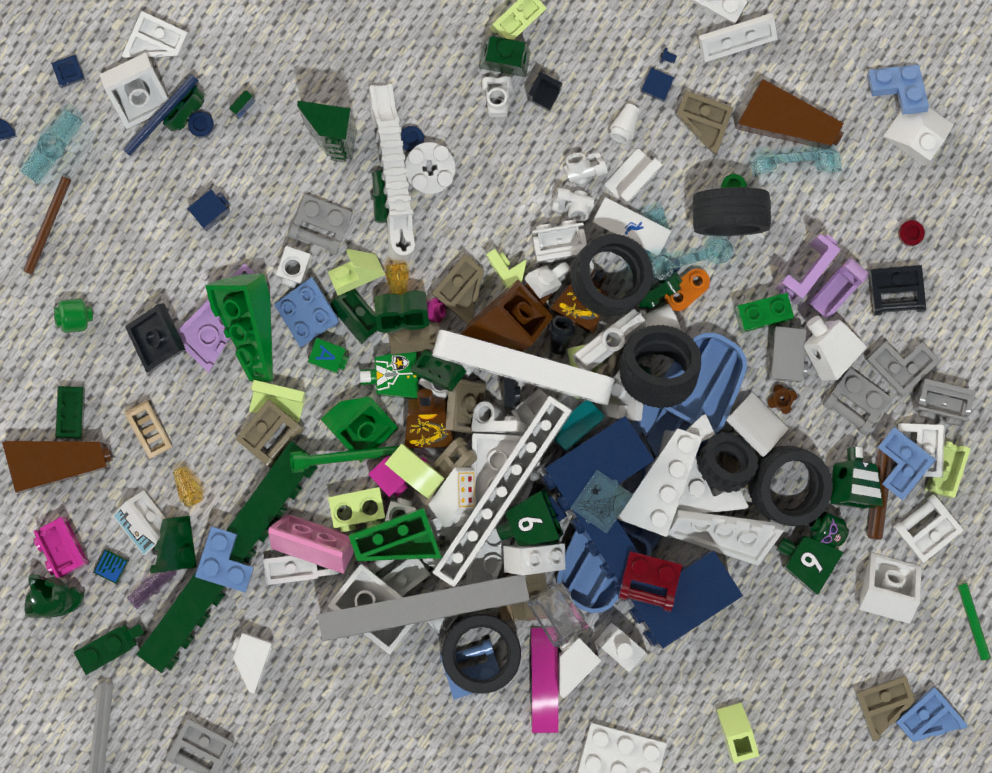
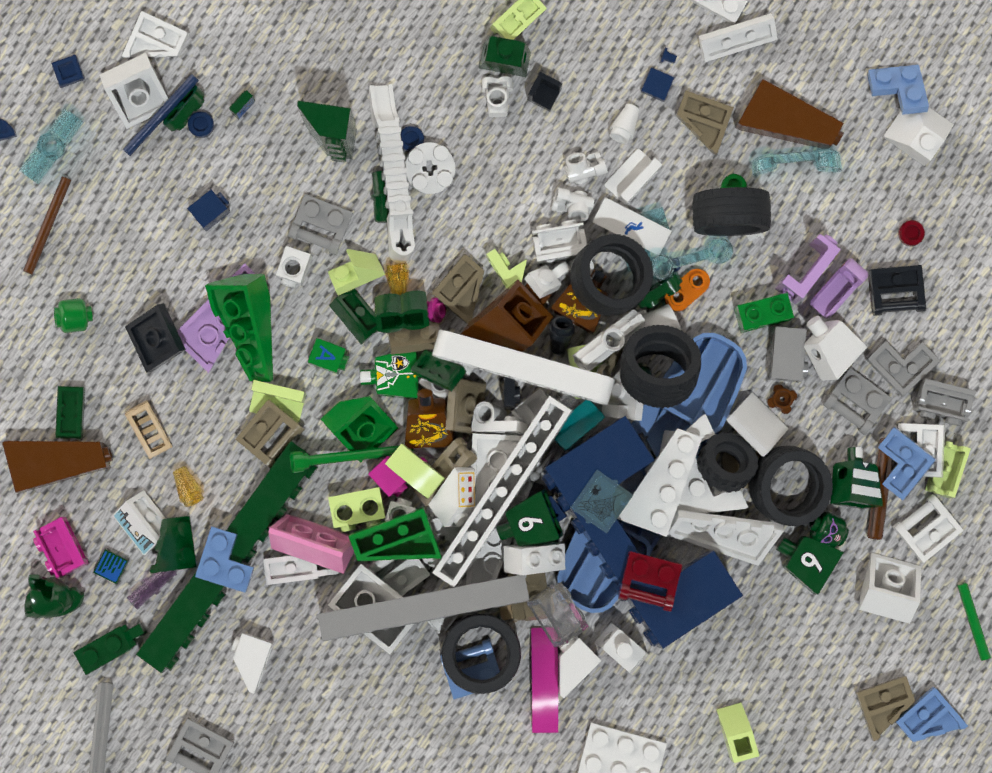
(306, 312): medium blue hinge -> none

